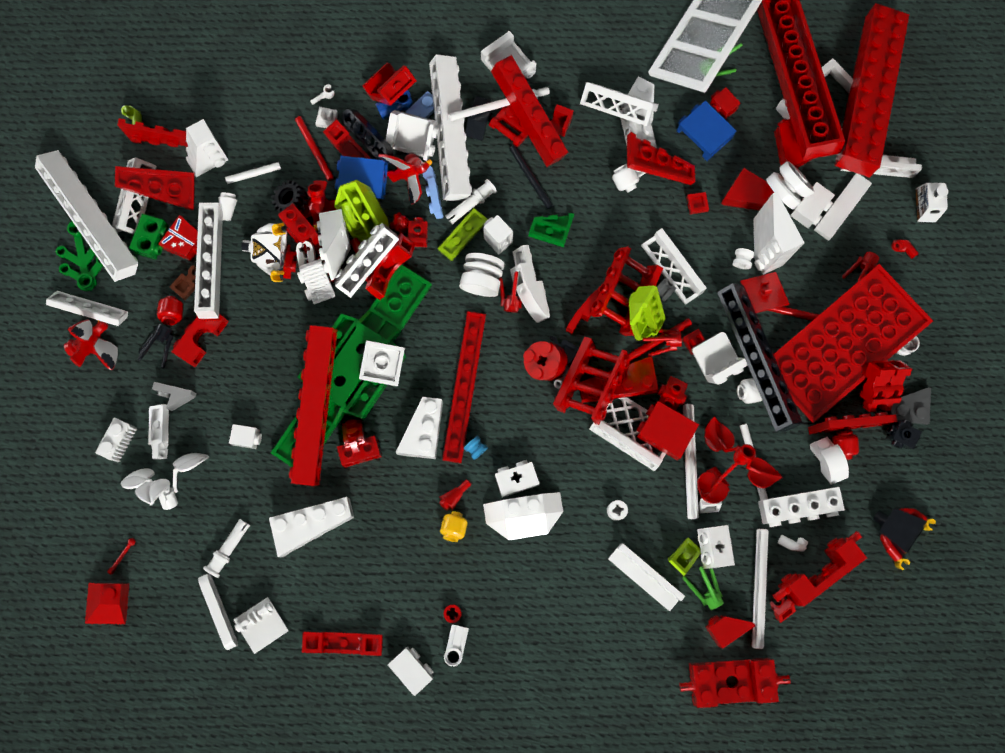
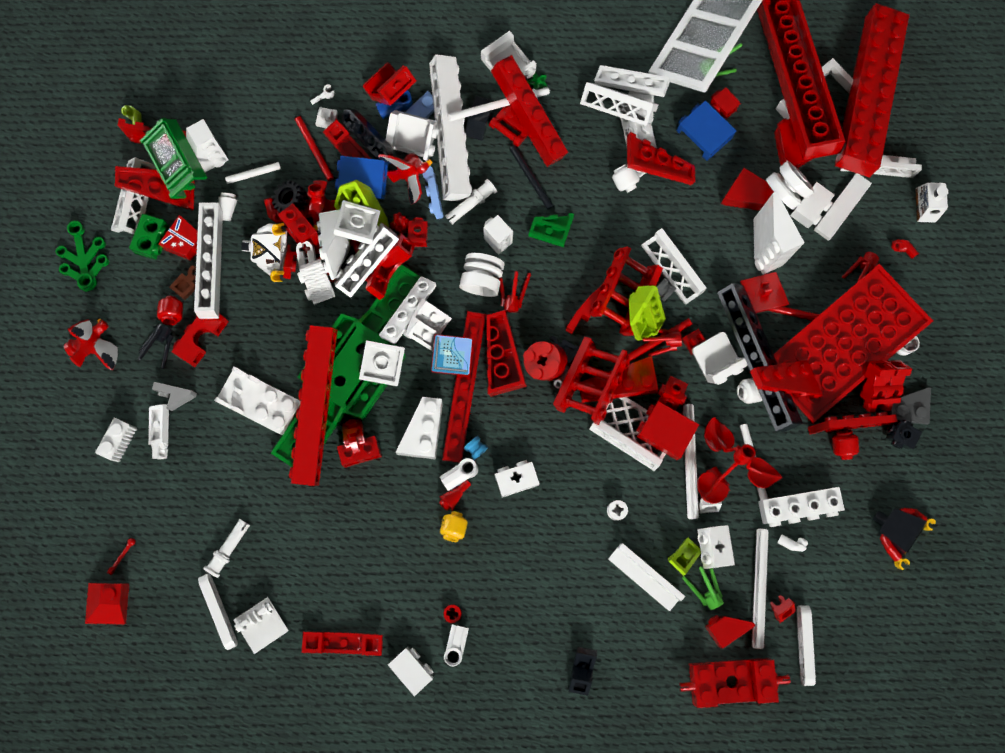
(86, 215): white brick -> none
(87, 308): white tile -> none
(161, 488): white plant -> none
(173, 157): none -> green door
(245, 436): white brick -> none
(258, 401): none -> white hinge
(271, 211): none -> red arm
(304, 525): white wedge -> none
(356, 222): none -> white plate
(400, 320): none -> white bracket
(426, 323): none -> white slope
(451, 355): none -> piece
(457, 474): none -> white piece
(462, 234): lime tile -> none
(504, 364): none -> red wedge
(524, 515): white wedge -> none
(529, 290): white slope -> none
(537, 81): none -> green plant
(562, 119): red panel -> none
(582, 671): none -> black slope
(632, 81): none -> white plate
(697, 203): red plate -> none
(743, 258): white wheel -> none
(787, 377): none -> red wing
(806, 645): none -> white beam
(832, 460): white brick -> none
(845, 557): red brick -> none

